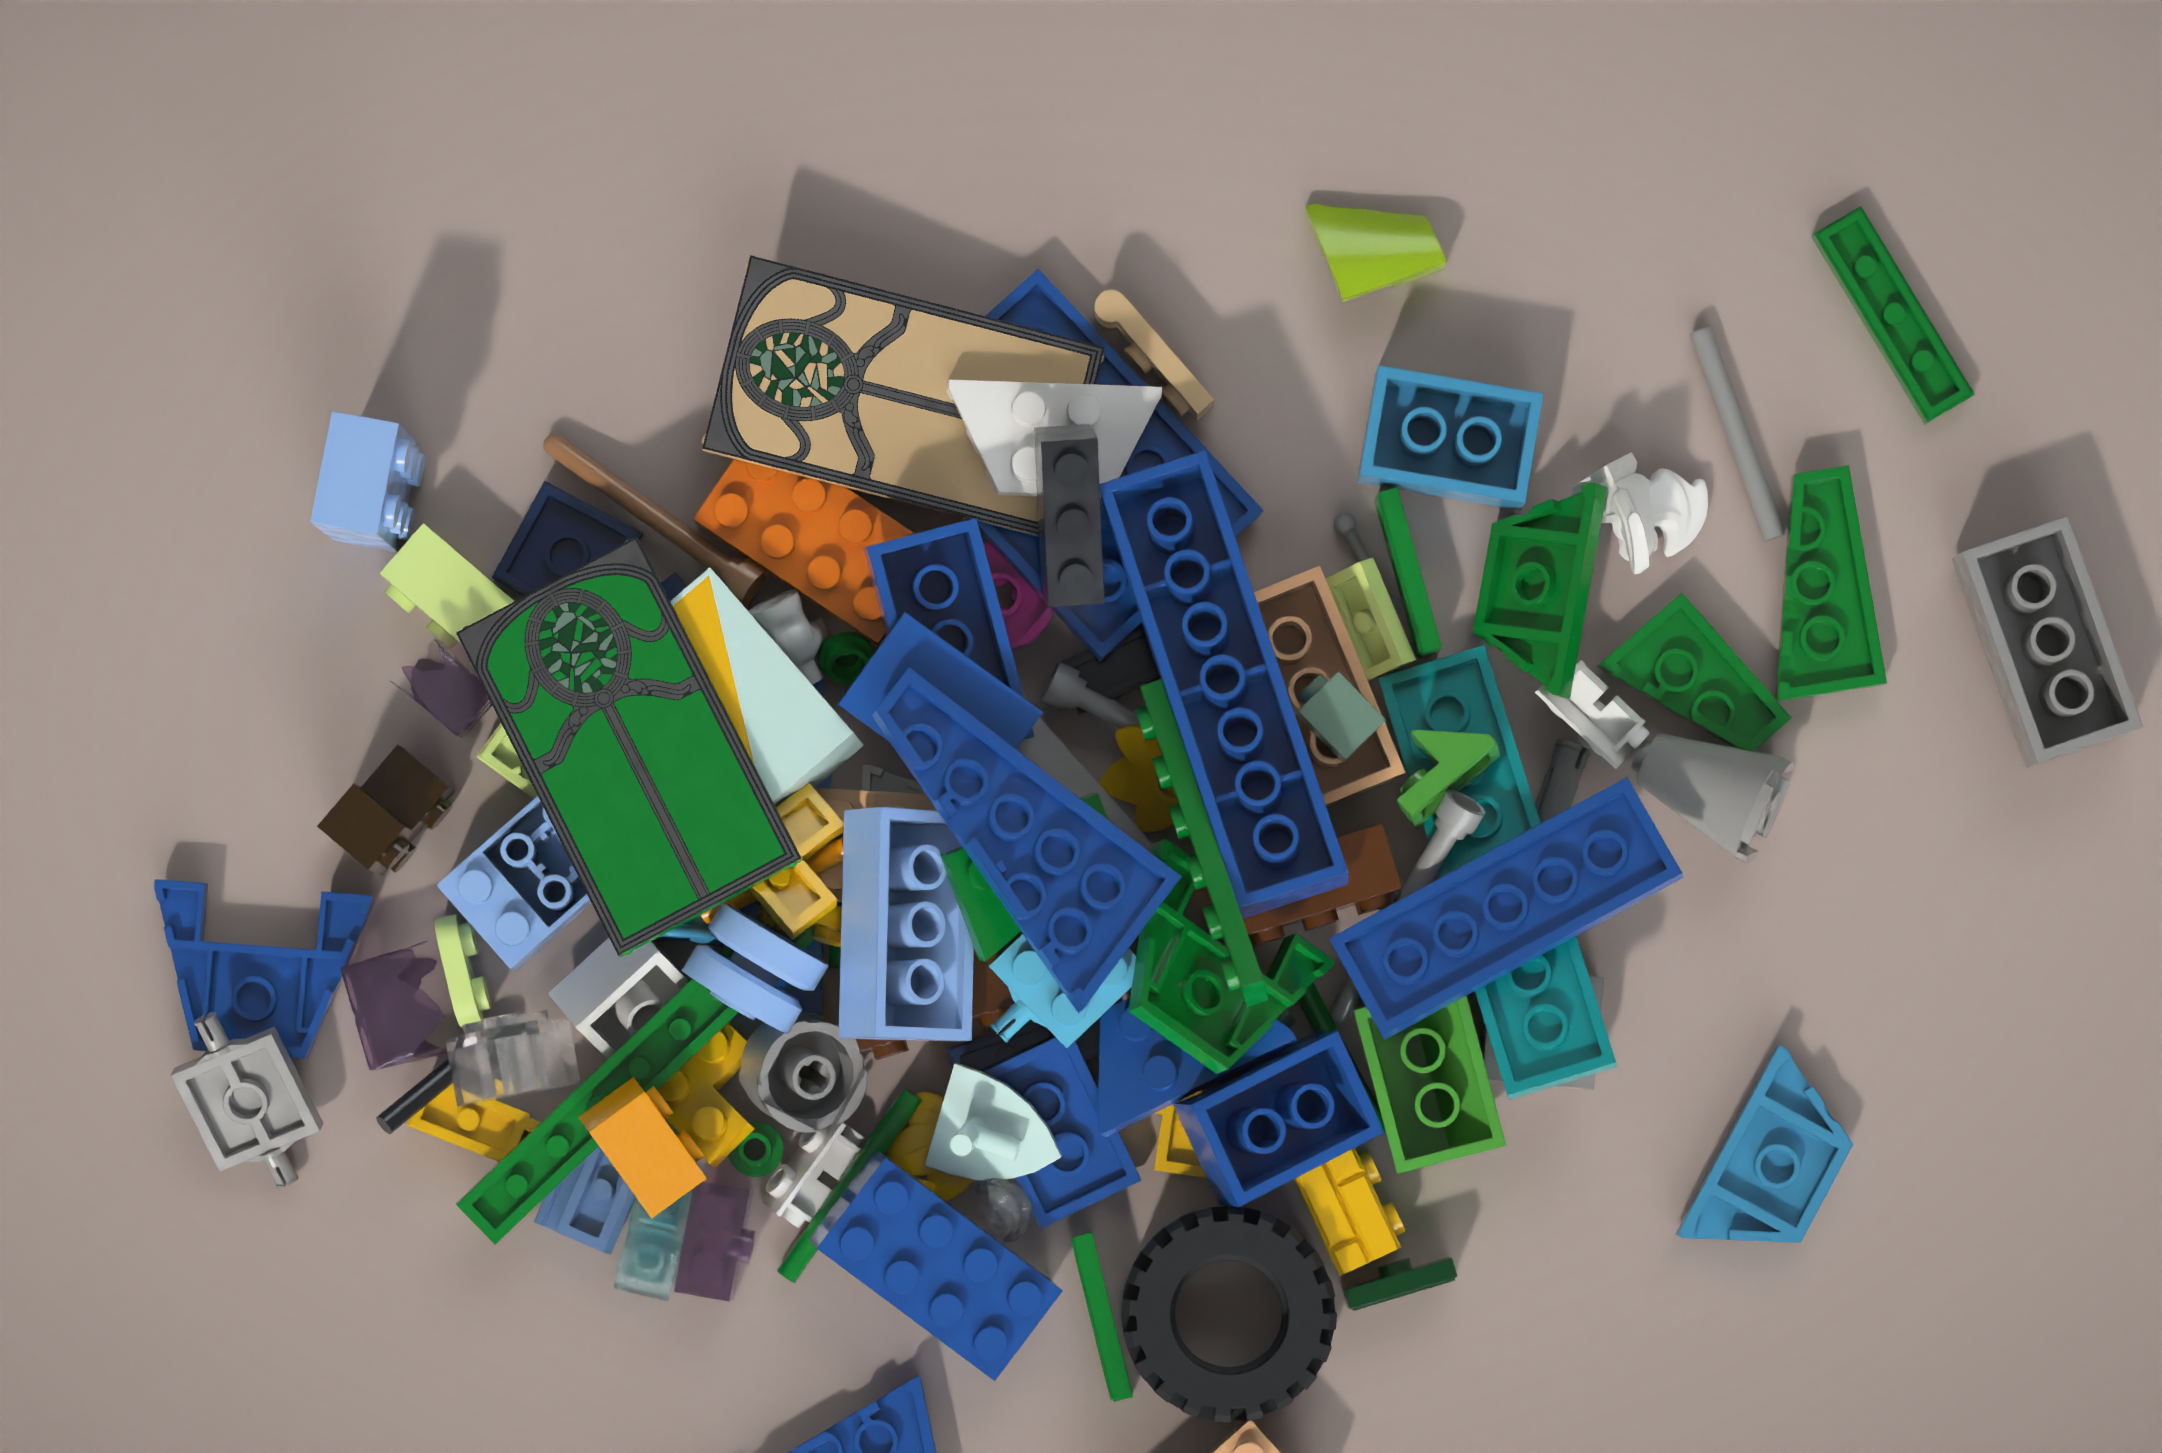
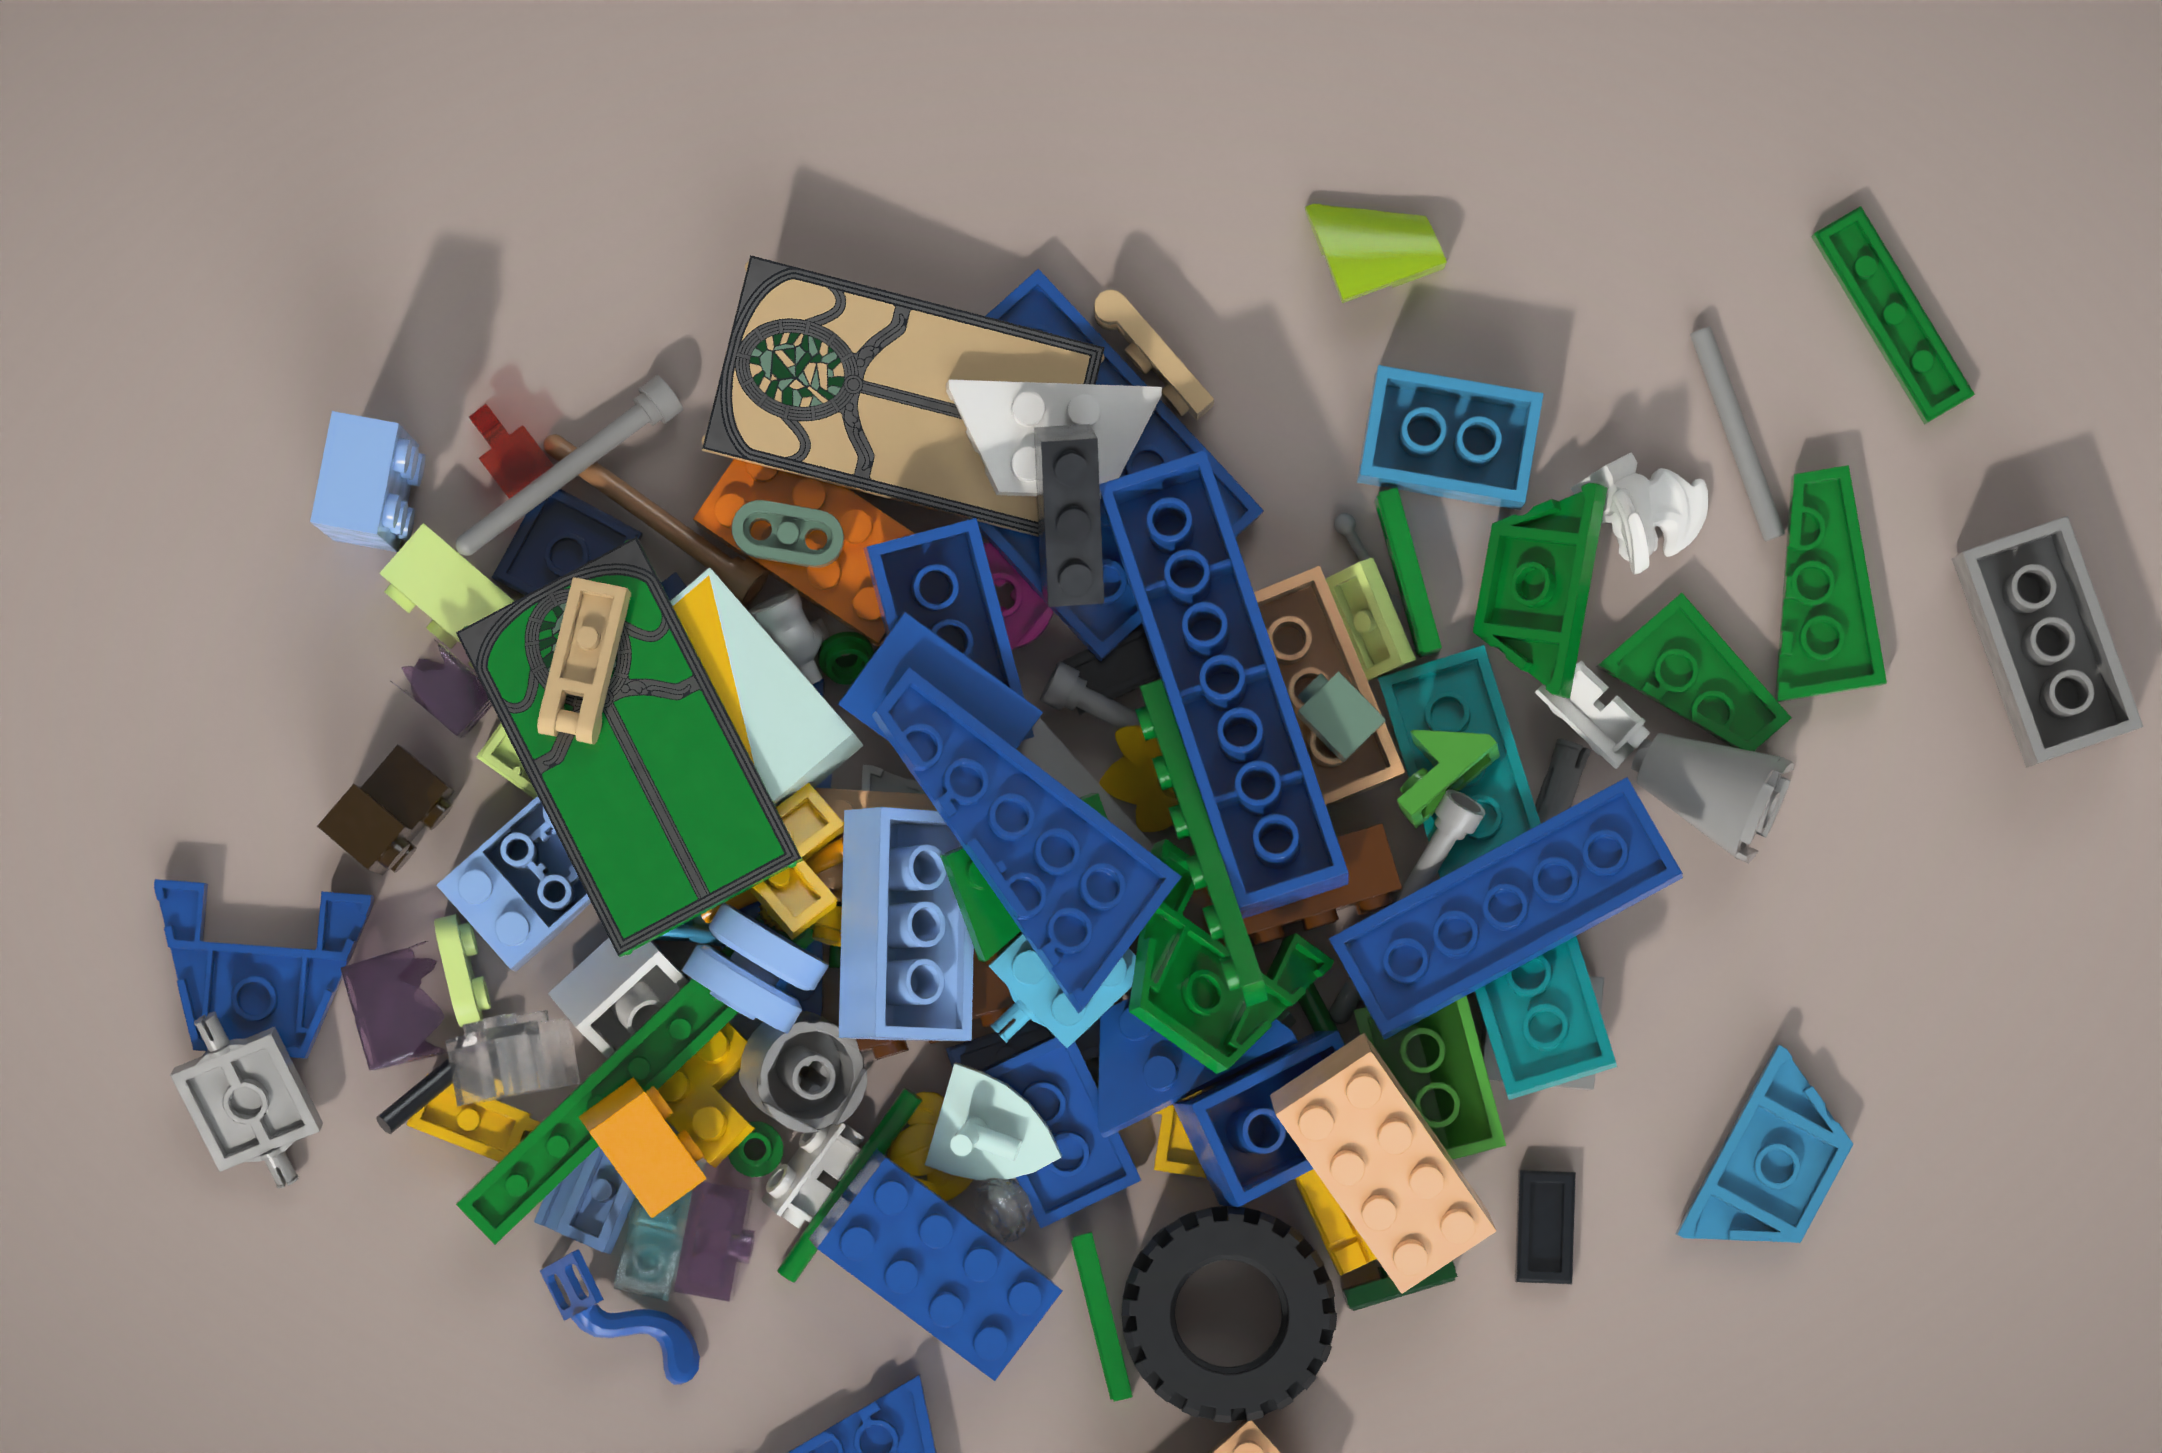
(513, 457): none -> clear red plate
(584, 659): none -> tan plate
(654, 404): none -> light grey piece
(676, 1341): none -> blue piece
(789, 533): none -> sand green plate
(1382, 1163): none -> light nougat brick
(1545, 1227): none -> black tile

